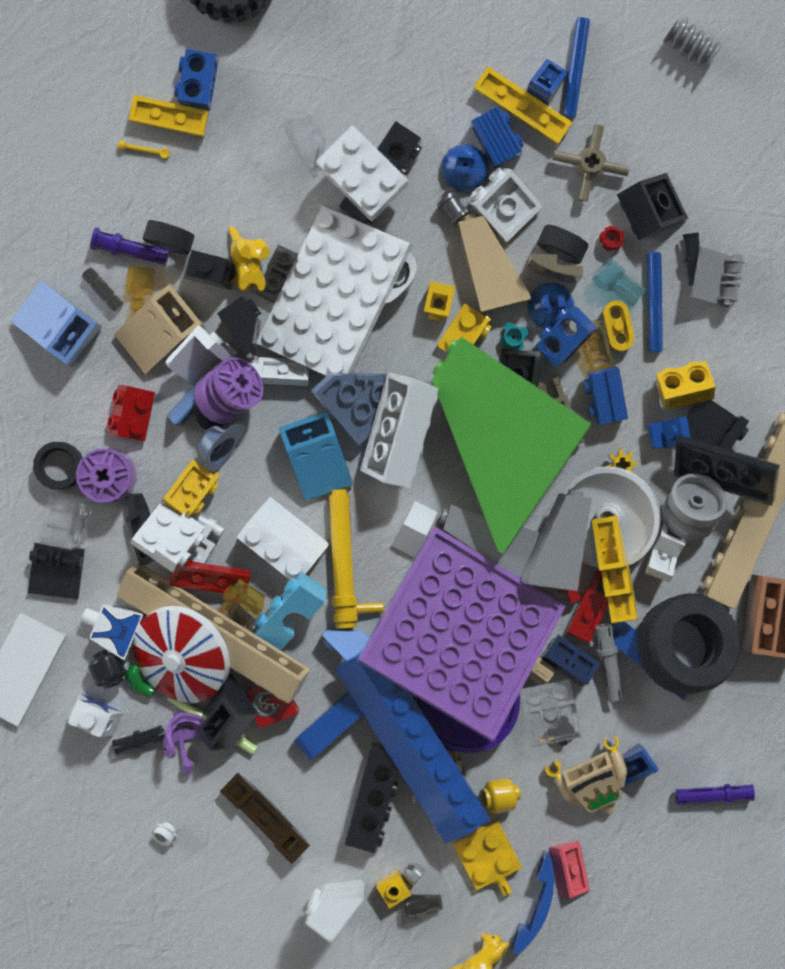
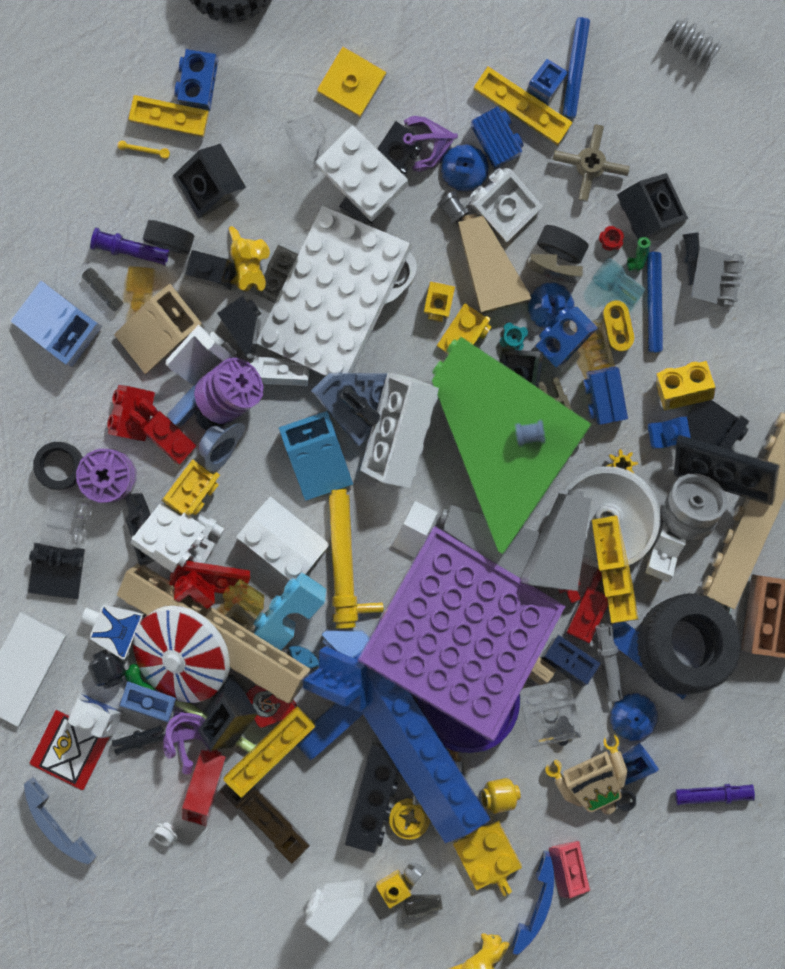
(68, 751): none -> sticker
(78, 849): none -> sand blue slope
(148, 702): none -> medium blue slope
(163, 432): none -> red hinge
(196, 587): none -> red bracket
(203, 787): none -> red slope
(209, 180): none -> black slope
(269, 751): none -> yellow plate
(304, 656): none -> dark azure tile
(339, 679): none -> blue bracket
(351, 82): none -> yellow plate
(359, 406): none -> black axle
(414, 829): none -> yellow gear
(442, 141): none -> medium lavender helmet
(530, 433): none -> sand blue bush
(626, 710): none -> blue hair
(629, 806): none -> black hinge
(641, 254): none -> green arm

